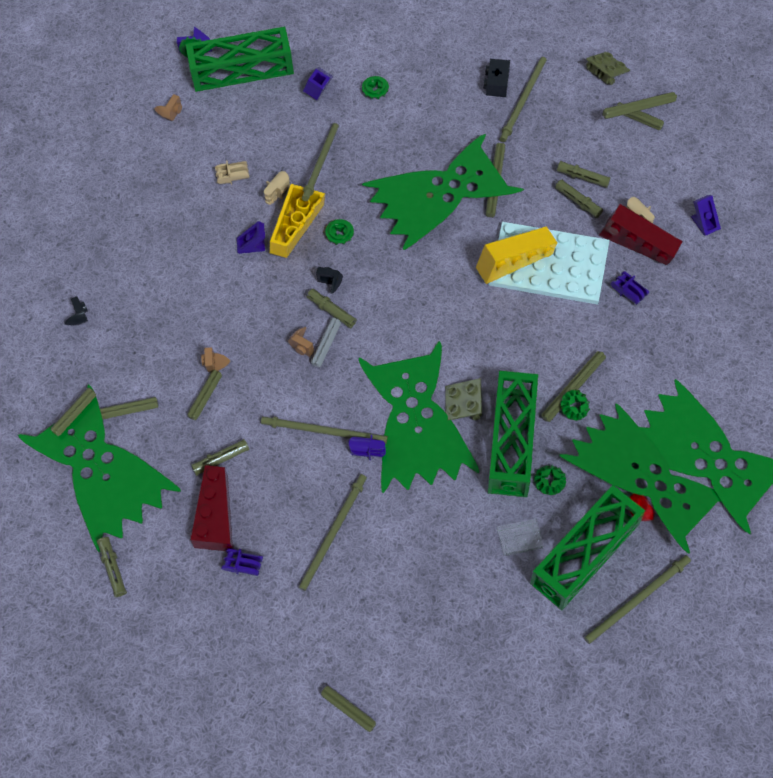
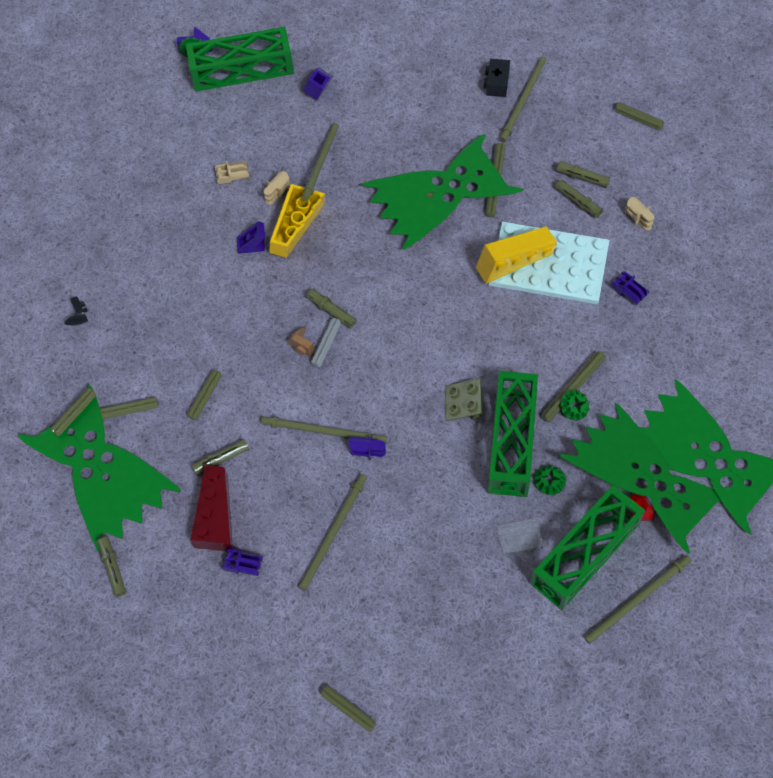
(171, 109): medium nougat plate -> none
(213, 360): medium nougat plate -> none
(329, 276): black plate -> none
(339, 225): green gear -> none
(371, 82): green gear -> none
(437, 444): green piece -> none
(606, 67): olive hinge -> none
(639, 105): olive axle -> none
(640, 235): dark red wedge -> none
(706, 215): dark purple slope -> none

